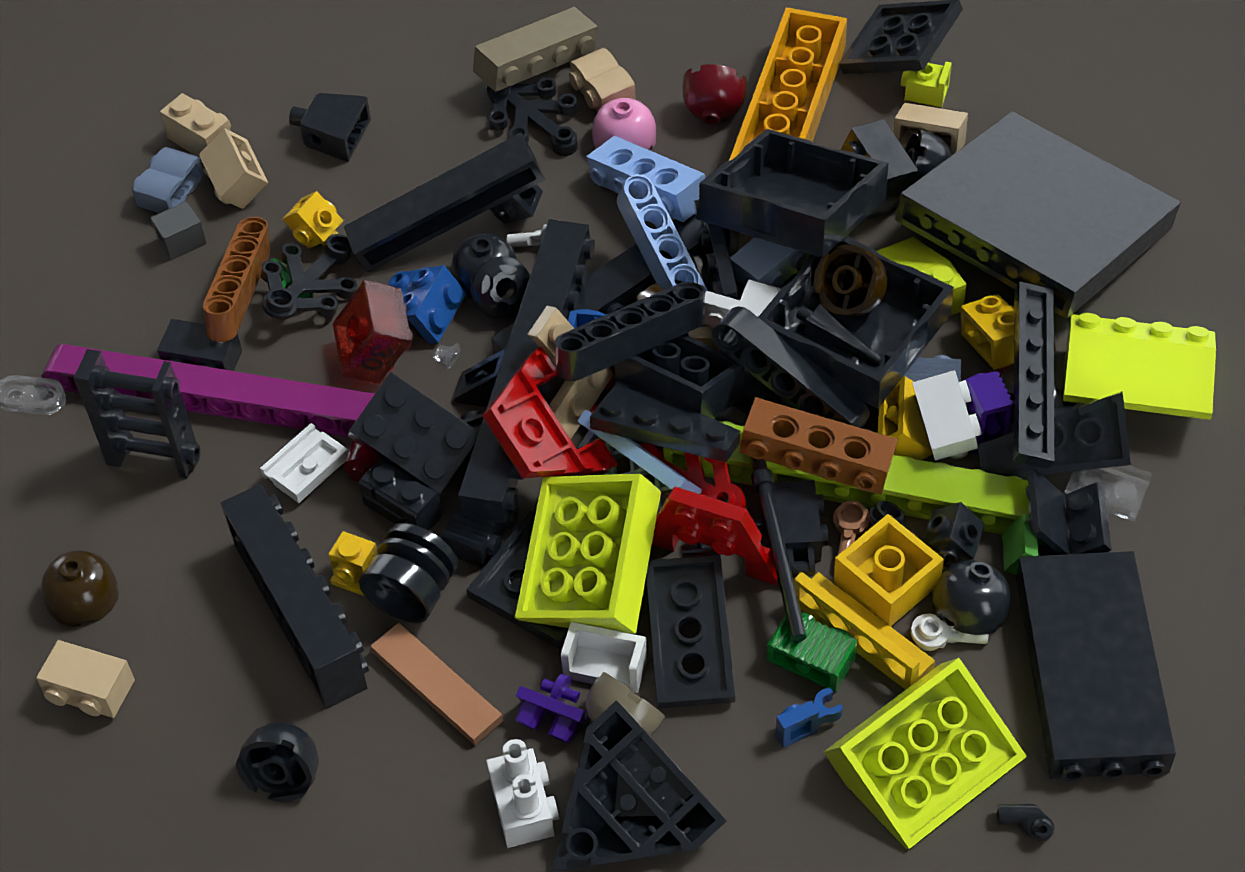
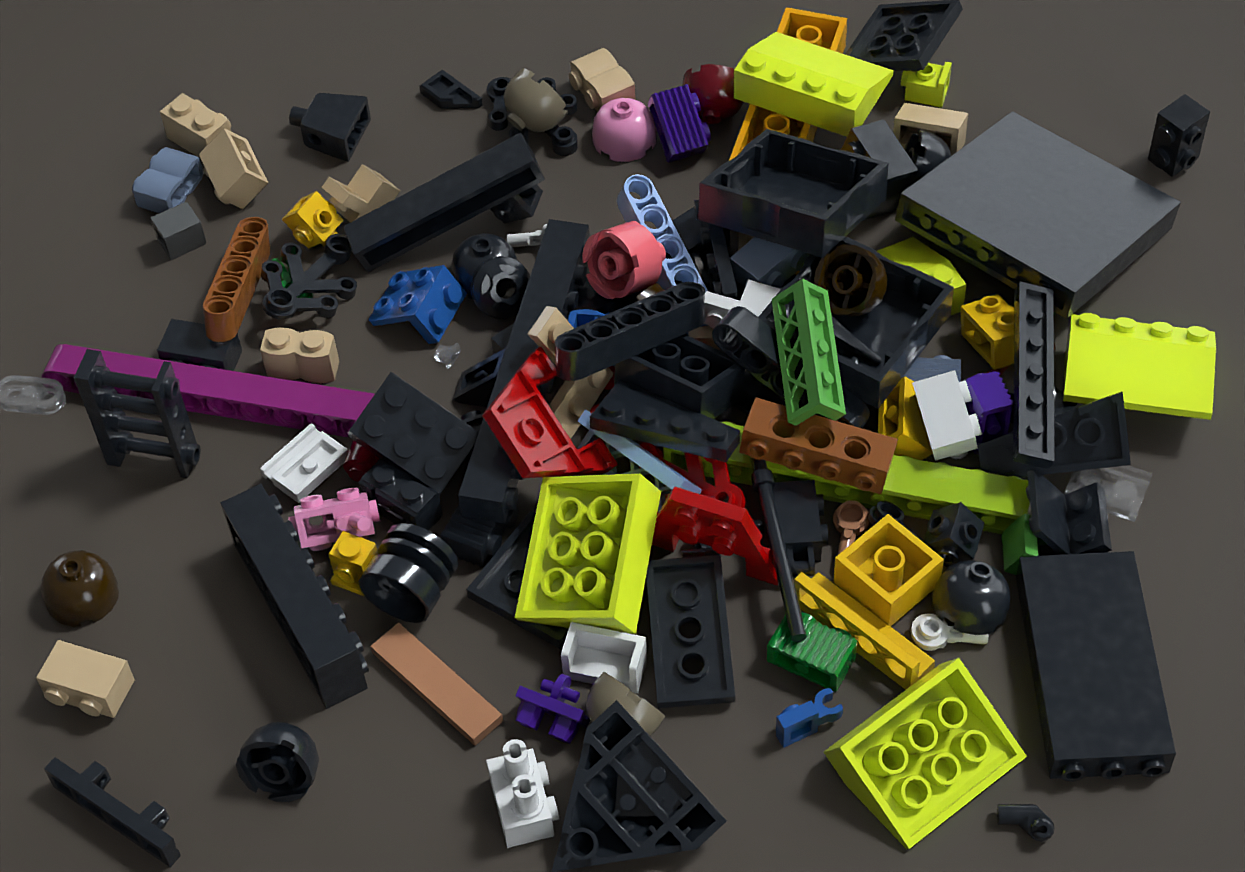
(88, 792): none -> black hinge
(300, 355): none -> tan brick
(347, 513): none -> bright pink brick
(362, 195): none -> tan brick
(372, 332): clear red brick -> none
(449, 92): none -> black tile
(532, 104): none -> dark tan cylinder
(534, 49): dark tan brick -> none
(623, 260): none -> coral brick
(673, 181): light blue brick -> none
(678, 123): none -> dark purple brick
(809, 83): none -> neon yellow slope
(815, 347): none -> bright green fence
(1178, 135): none -> black brick

